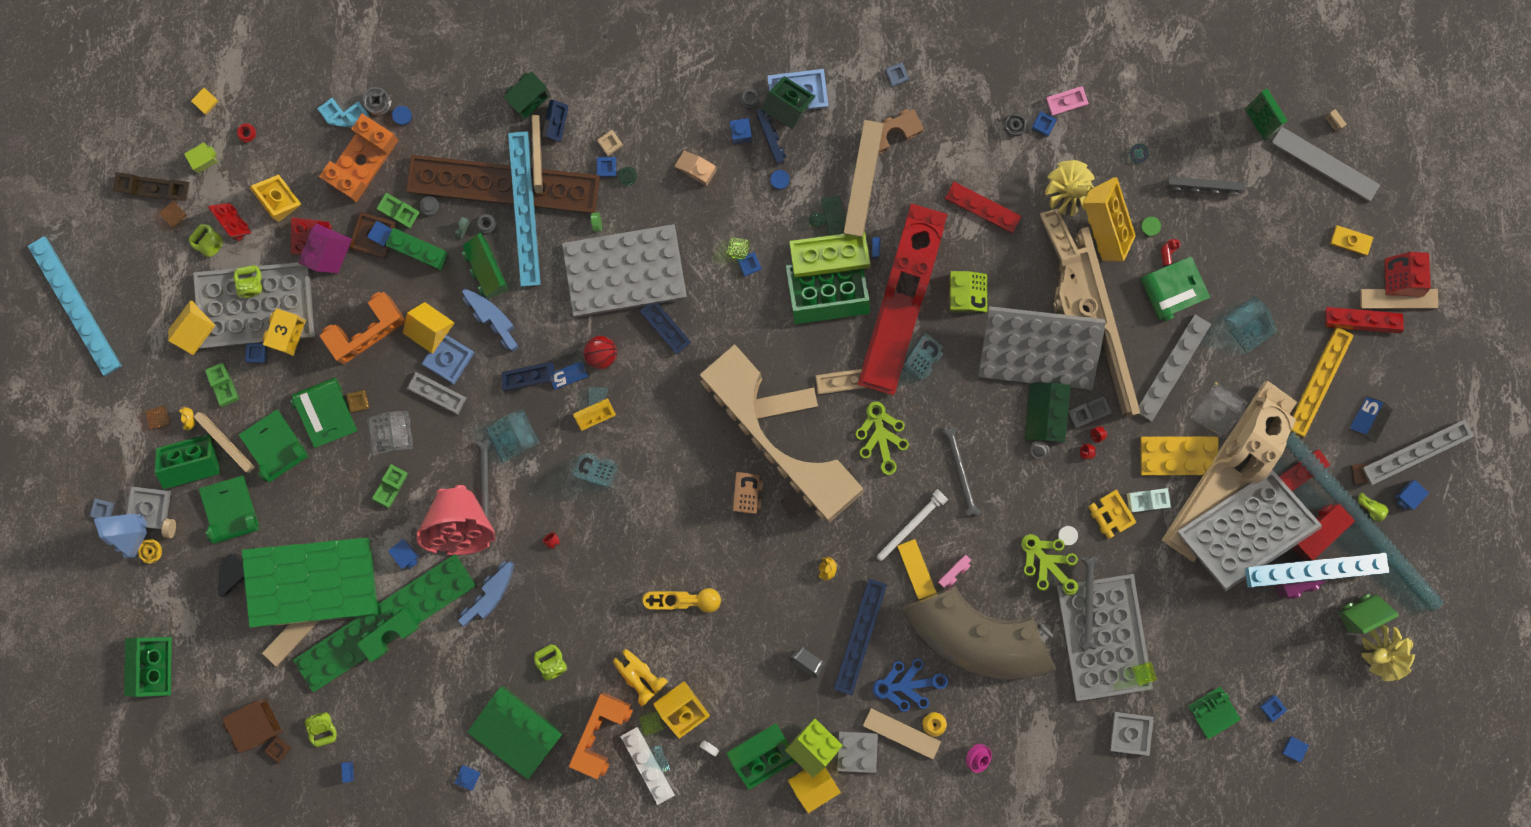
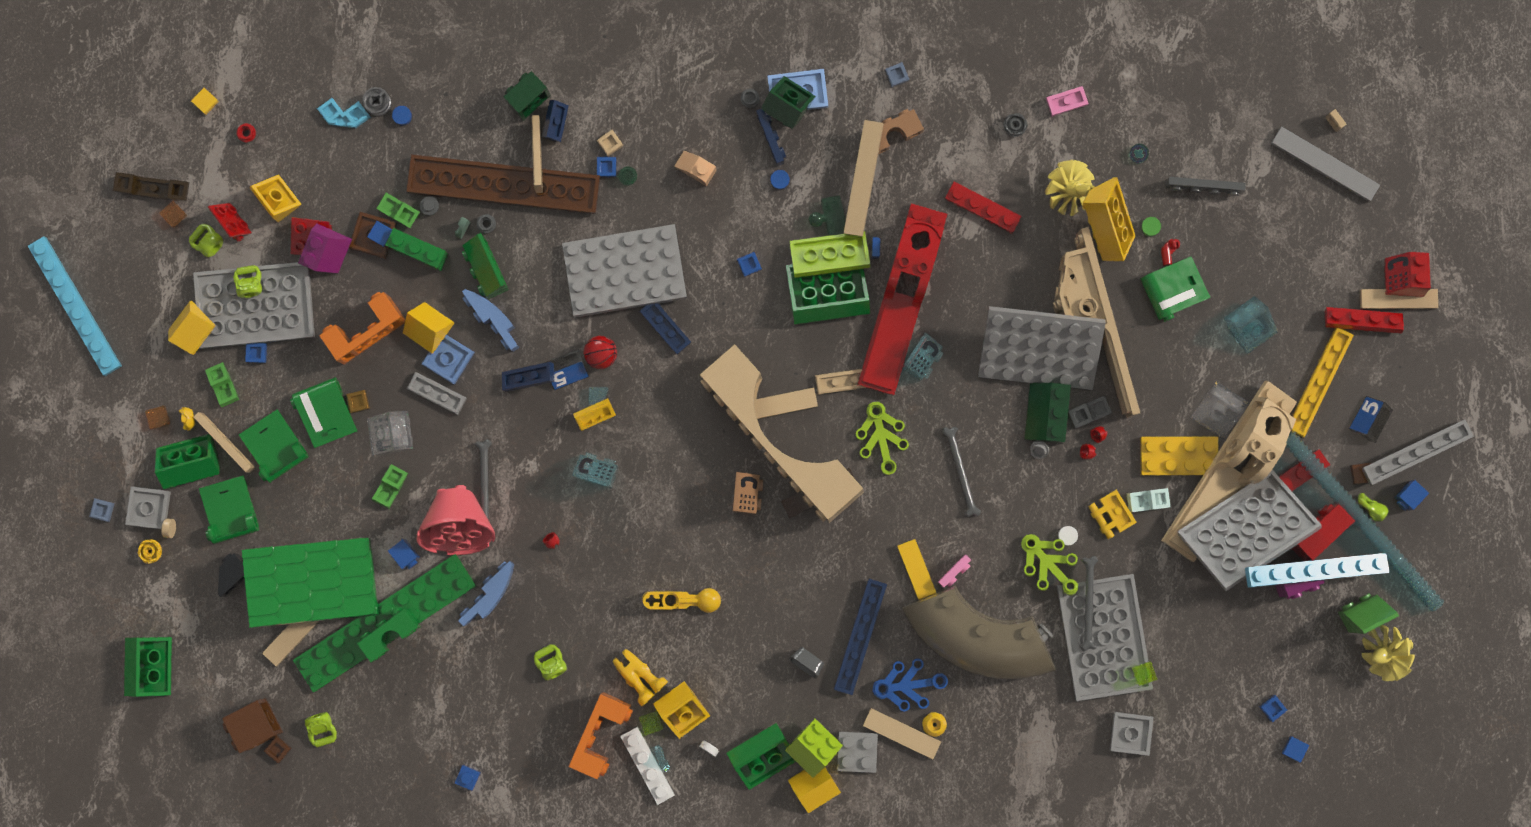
(123, 532): medium blue wedge -> none
(201, 157): lime brick -> none
(283, 331): yellow brick -> none
(347, 771): blue tile -> none
(369, 141): orange plate -> none
(512, 435): clear light blue slope -> none
(515, 732): green slope -> none
(524, 208): medium azure plate -> none
(596, 222): bright green tile -> none
(738, 248): clear neon green tile -> none
(740, 131): blue brick -> none
(827, 568): yellow plate -> none
(937, 499): white piece -> none
(967, 291): lime slope -> none
(978, 758): dark pink plate -> none
(1044, 124): blue tile -> none
(1060, 237): tan tile -> none
(1173, 367): light grey plate -> none
(1214, 712): green hinge -> none
(1266, 114): green tile -> none
(1351, 240): yellow plate -> none

